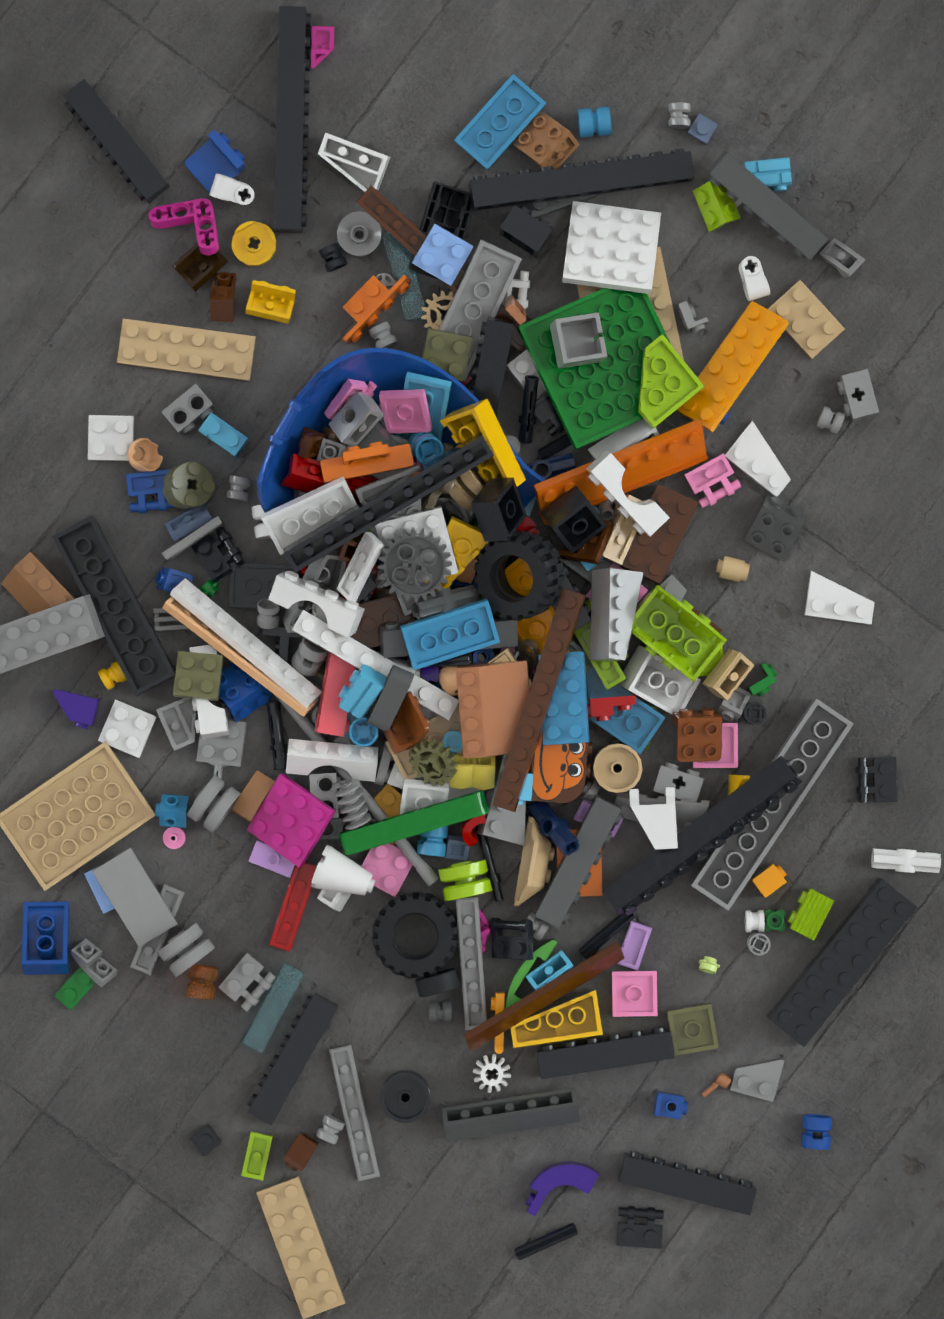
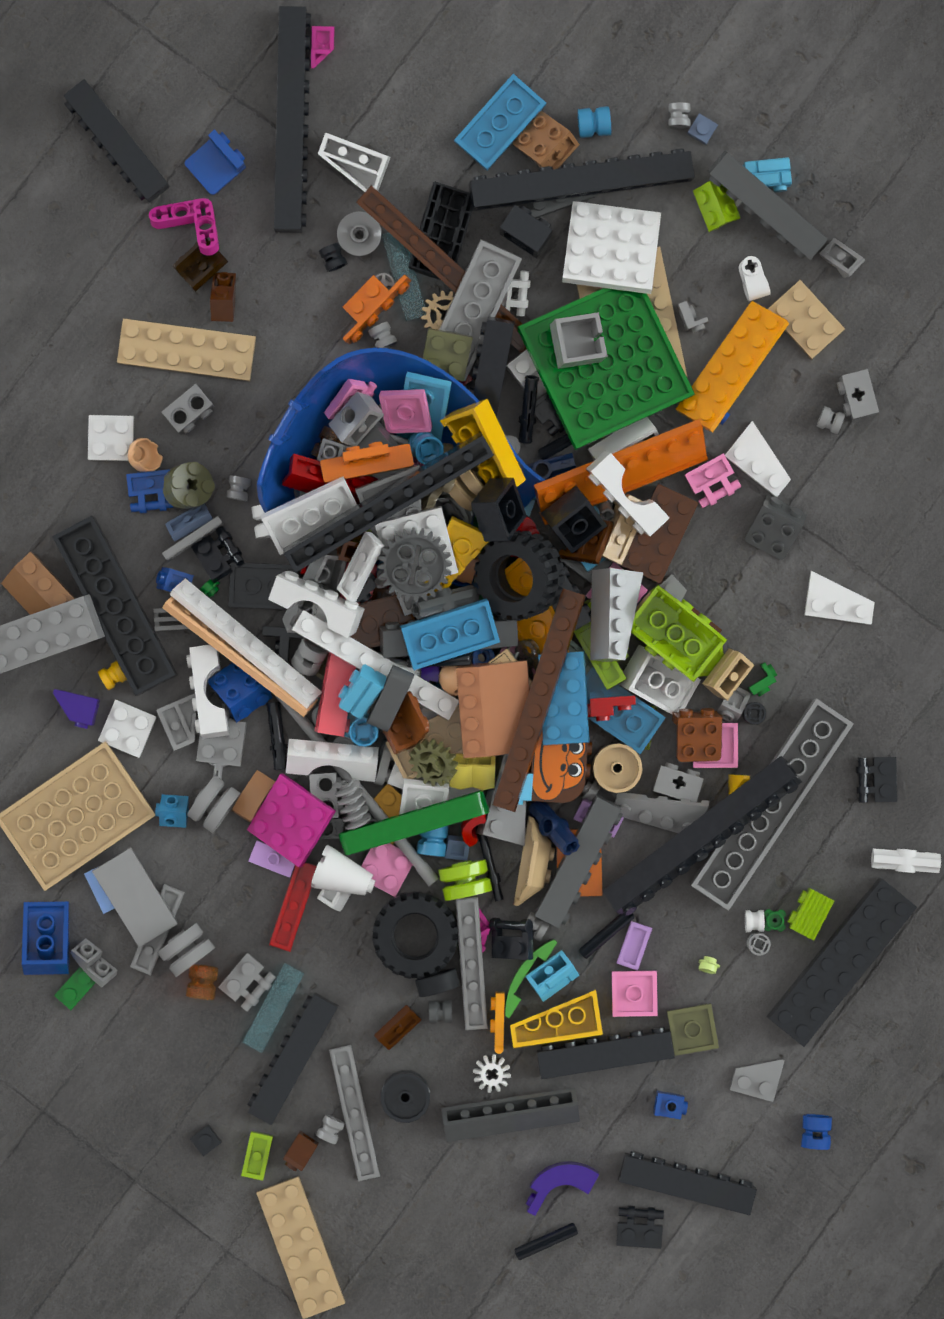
(178, 833): bright pink tile -> none
(198, 675): olive plate -> none
(223, 435): medium azure brick -> none
(228, 188): white piece -> none
(252, 256): yellow plate -> none
(268, 614): light grey wheel -> none
(271, 301): yellow bracket -> none
(310, 443): reddish brown bracket -> none
(397, 1027): none -> reddish brown plate
(442, 254): light blue plate -> none
(453, 739): medium azure tile -> none
(515, 309): nougat tile -> none
(543, 996): reddish brown tile -> none
(657, 819): white flag -> none
(664, 382): lime plate -> none
(722, 1080): nougat hand -> none
(732, 569): tan brick -> none
(769, 879): light orange brick -> none

